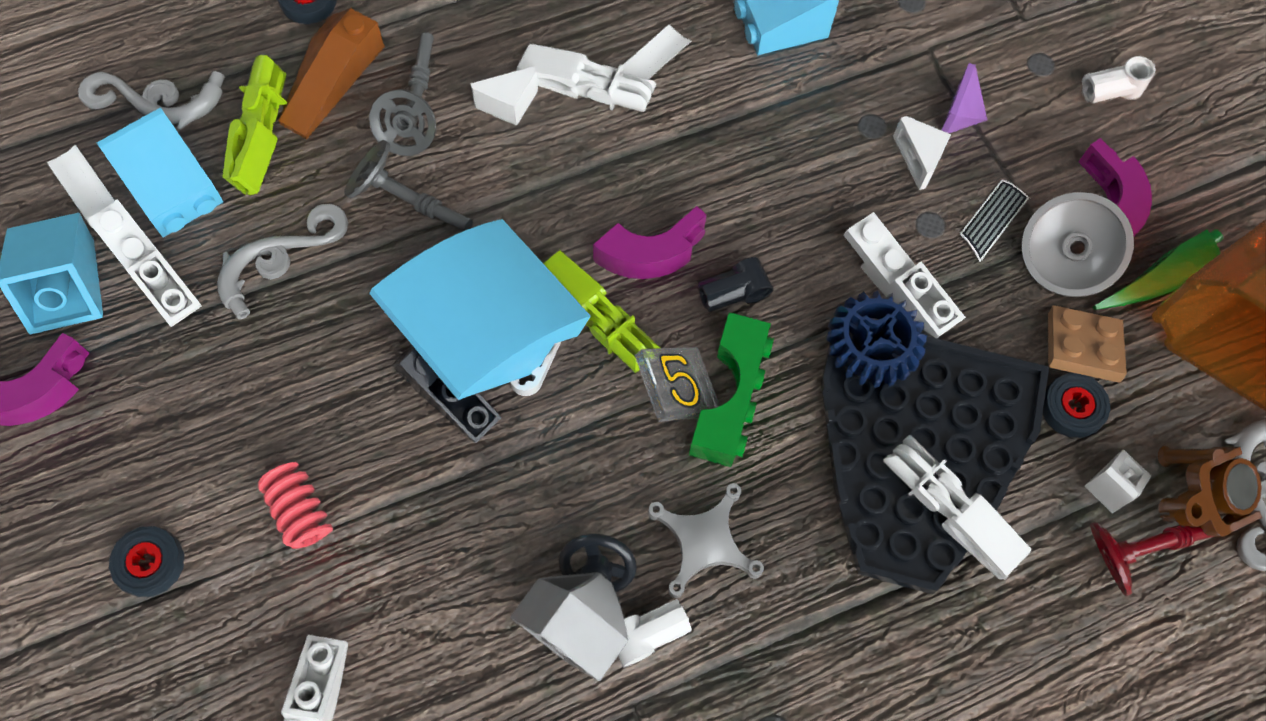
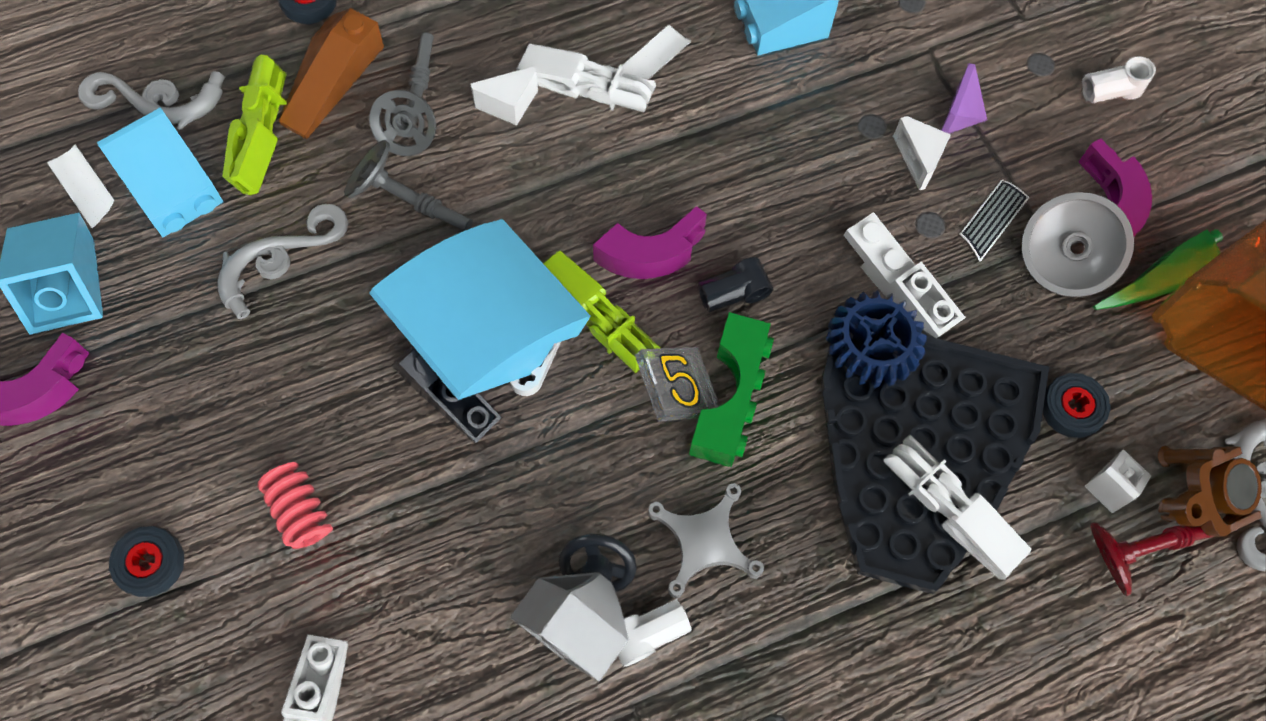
(144, 263): white slope -> none
(1086, 344): medium nougat plate -> none

